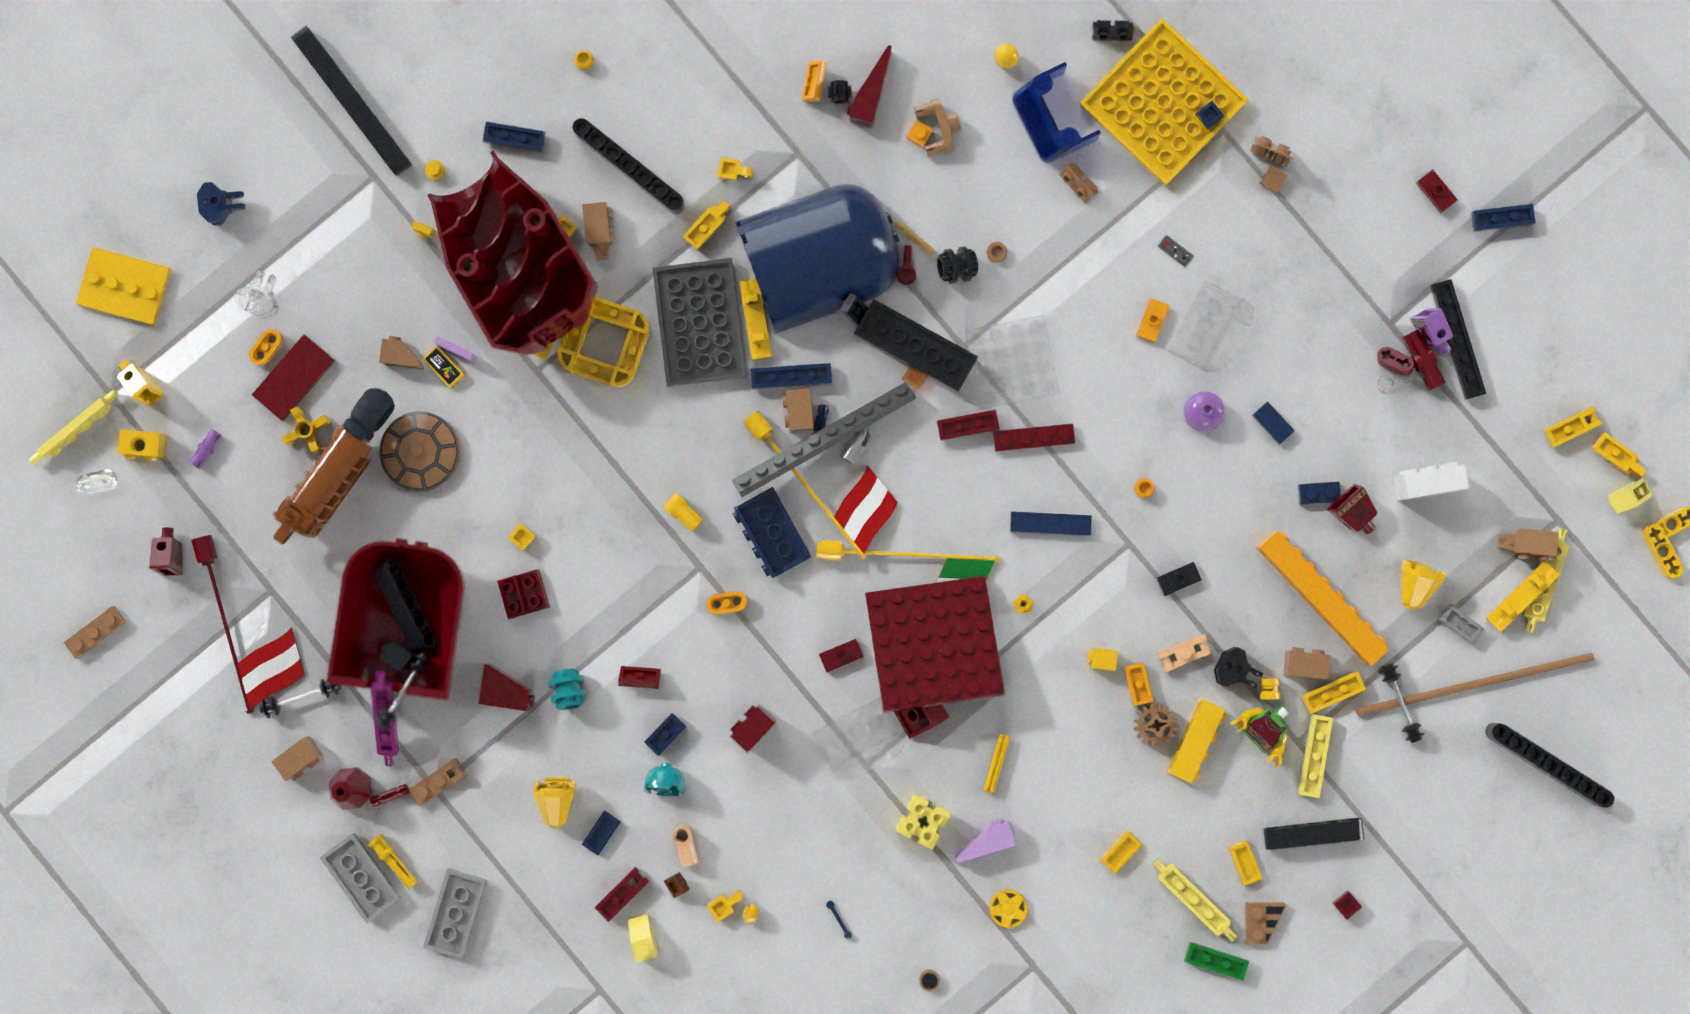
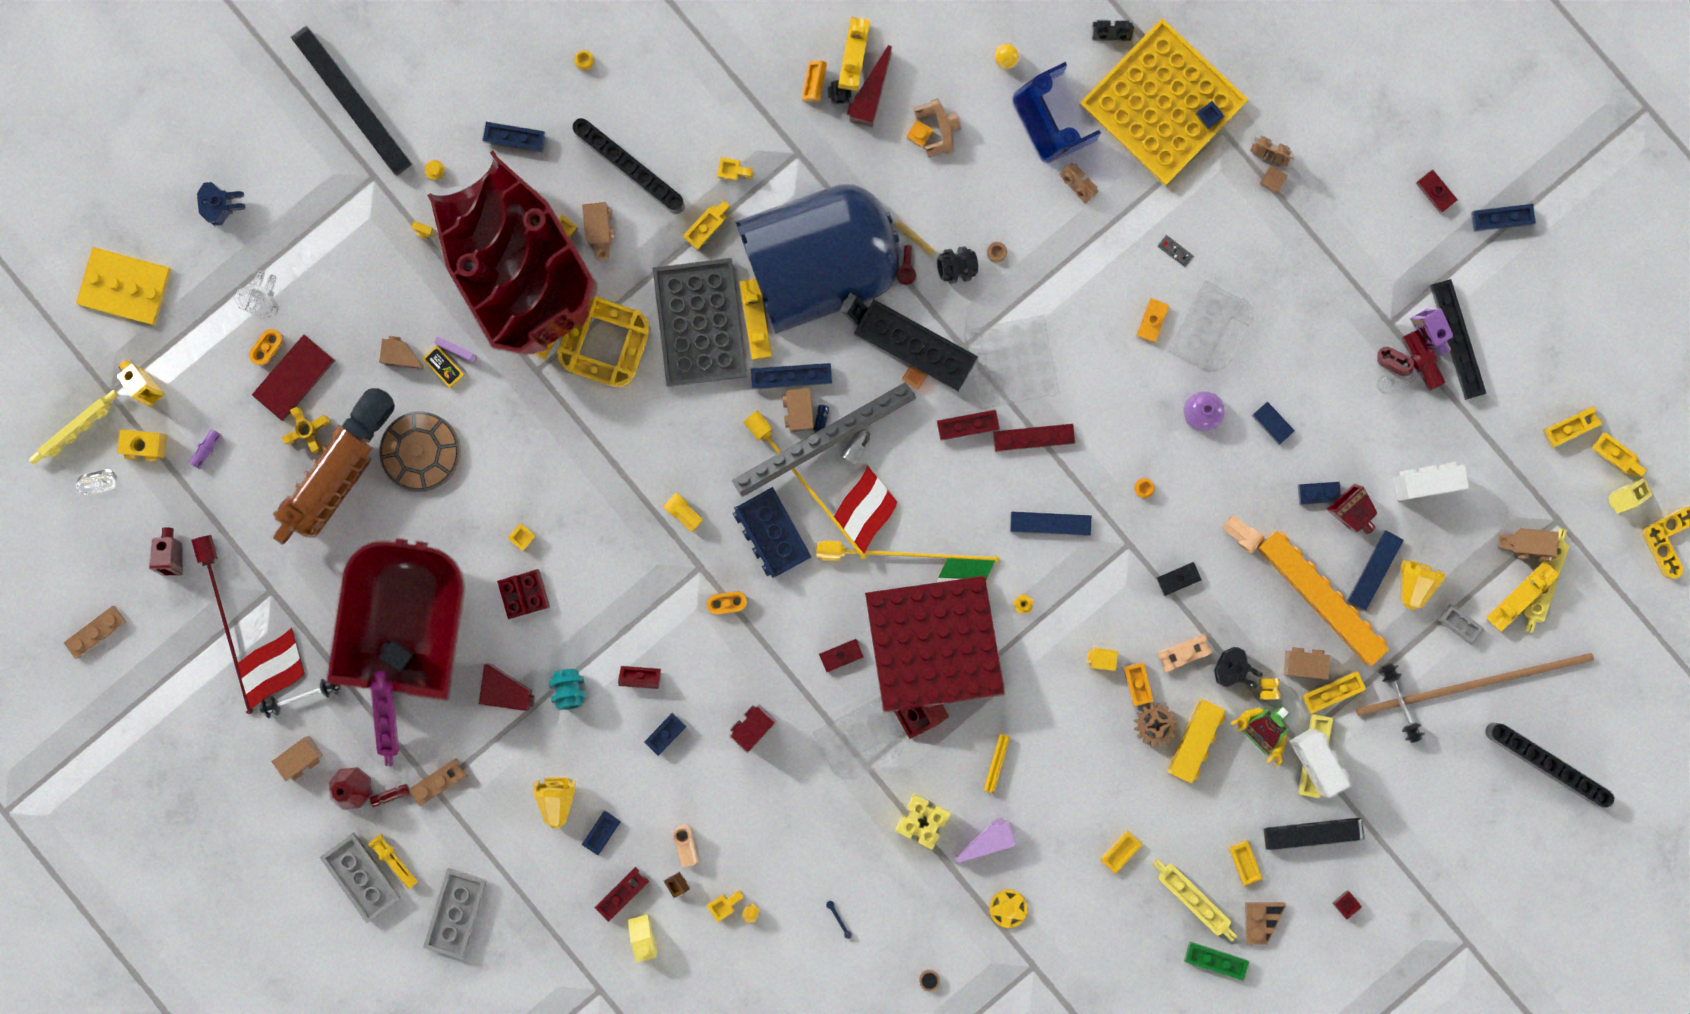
(404, 605): black beam -> none
(417, 667): black axle -> none
(665, 781): teal cylinder -> none
(854, 54): none -> yellow hinge
(1247, 537): none -> light nougat piece
(1320, 762): none -> white brick
(1375, 570): none -> dark blue tile

